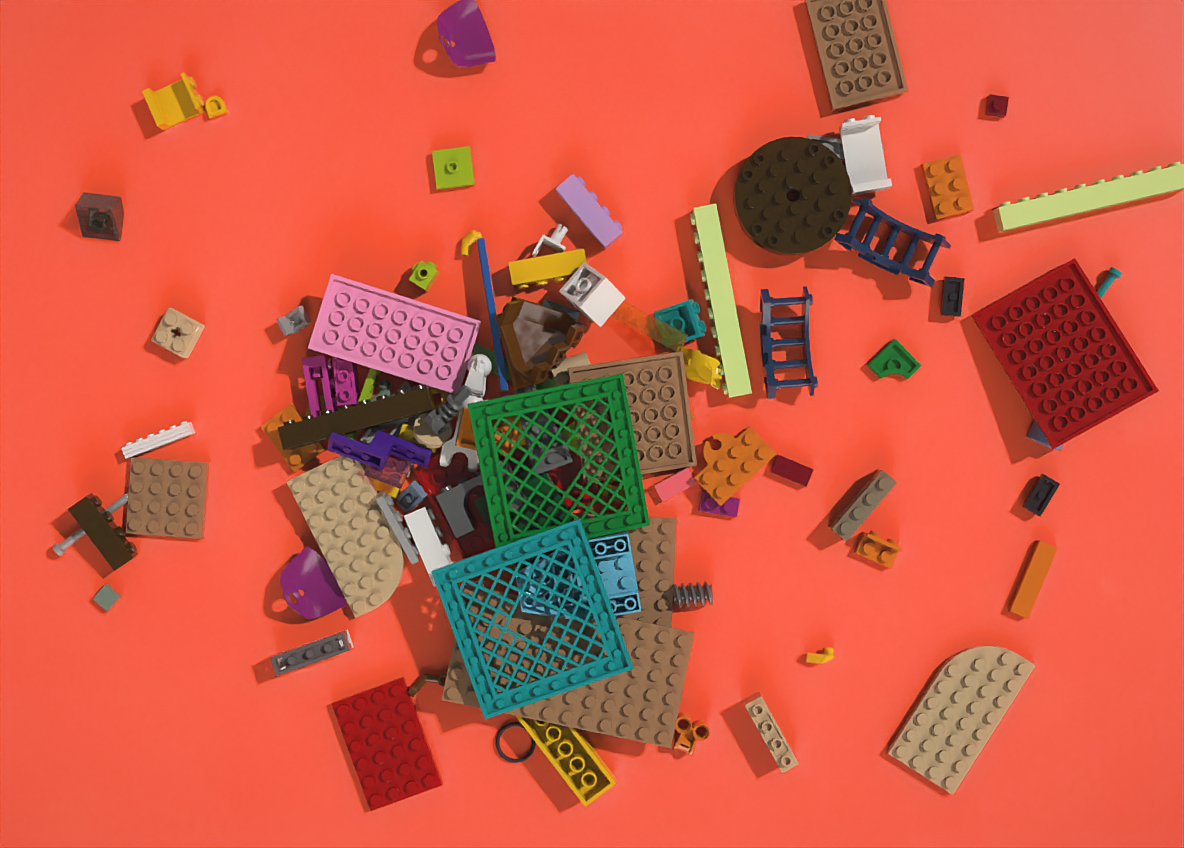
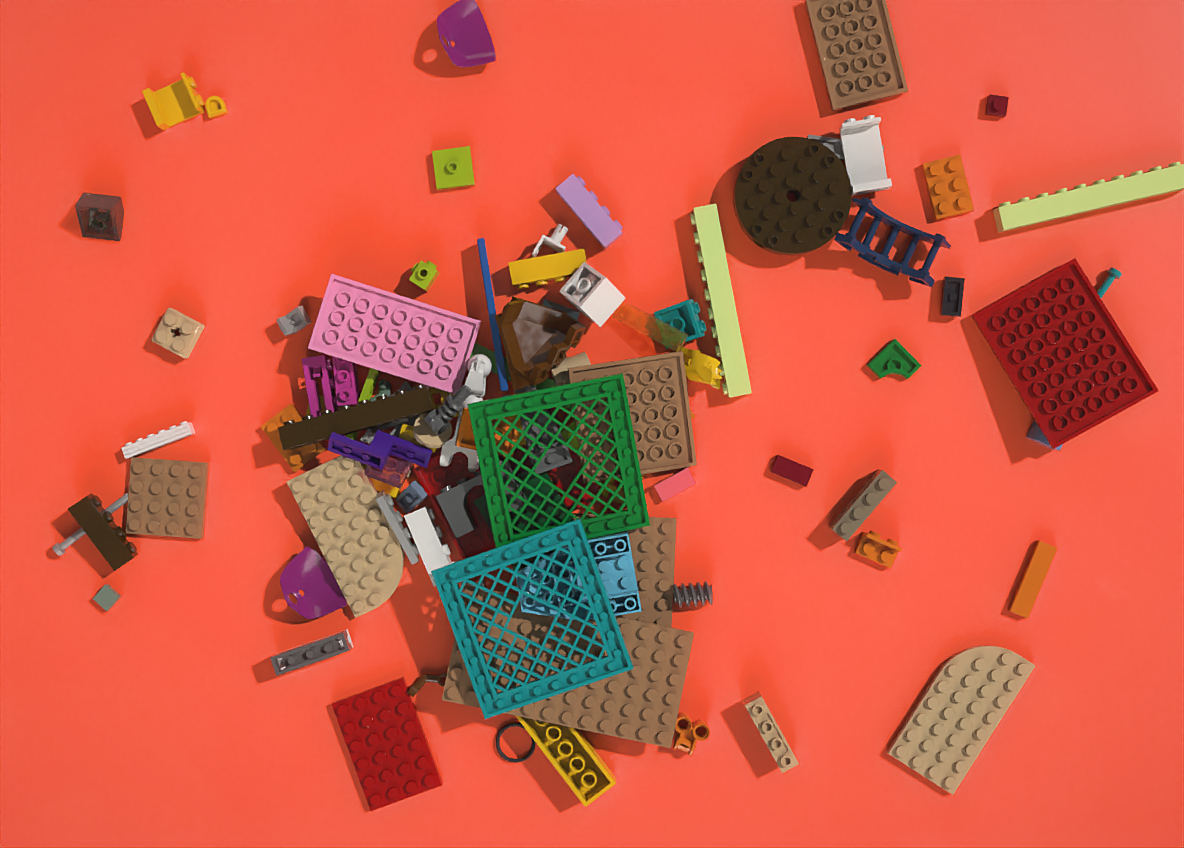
(467, 240): yellow arm -> none
(729, 508): magenta plate -> none
(733, 463): orange plate -> none
(768, 343): dark blue fence -> none
(821, 658): yellow arm -> none
(1040, 495): black plate -> none

